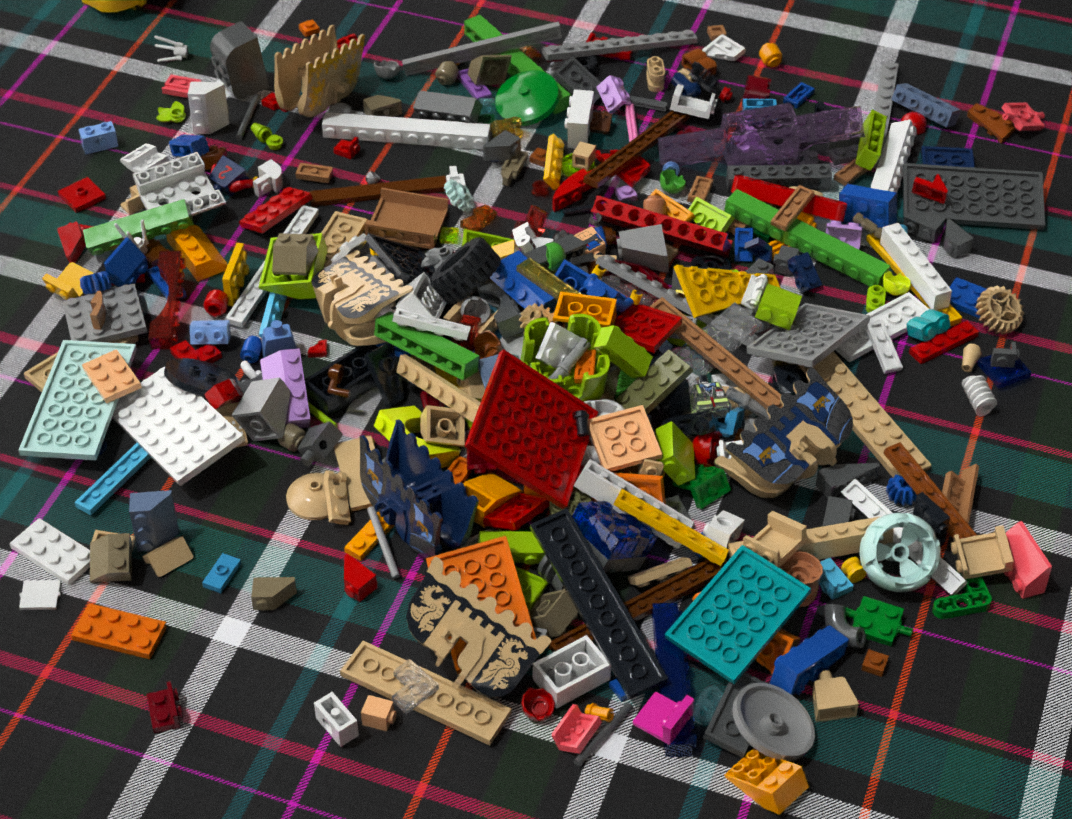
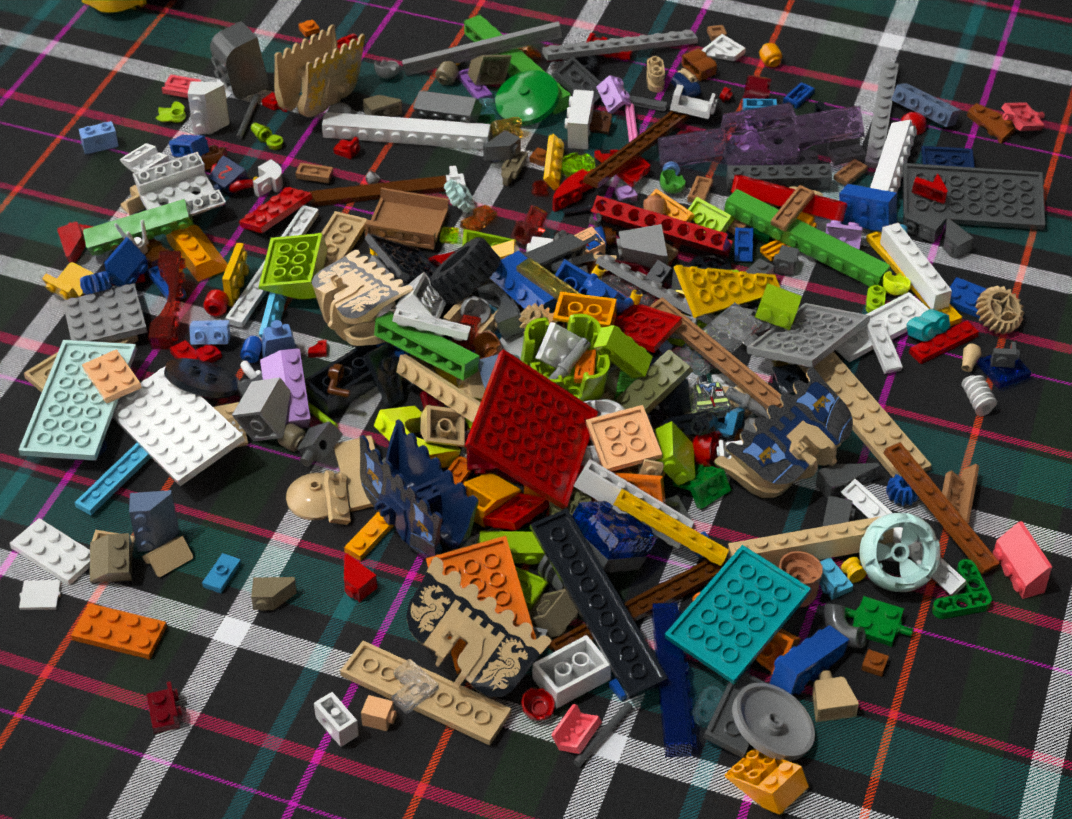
(82, 194): red plate -> none
(98, 312): medium nougat slope -> none
(180, 50): white plant -> none
(223, 393): red slope -> none
(293, 254): dark tan slope -> none
(355, 243): white plate -> none
(383, 542): light grey bar -> none
(436, 257): dark grey plate -> none
(523, 237): white leg -> none
(555, 255): bright green hair -> none
(582, 423): black pin -> none
(584, 155): tan brick -> none
(605, 714): light orange pin -> none
(659, 272): none -> black plate
(660, 572): tan plate -> none
(664, 717): dark pink bracket -> none
(708, 83): black hinge -> none
(724, 528): white brick -> none
(754, 292): white hinge -> none
(759, 249): dark blue bracket -> none
(778, 539): tan panel -> none
(804, 272): dark blue bracket -> none
(868, 225): dark tan axle -> none
(870, 145): lime brick -> none
(933, 515): black plate -> none
(983, 554): tan panel -> none

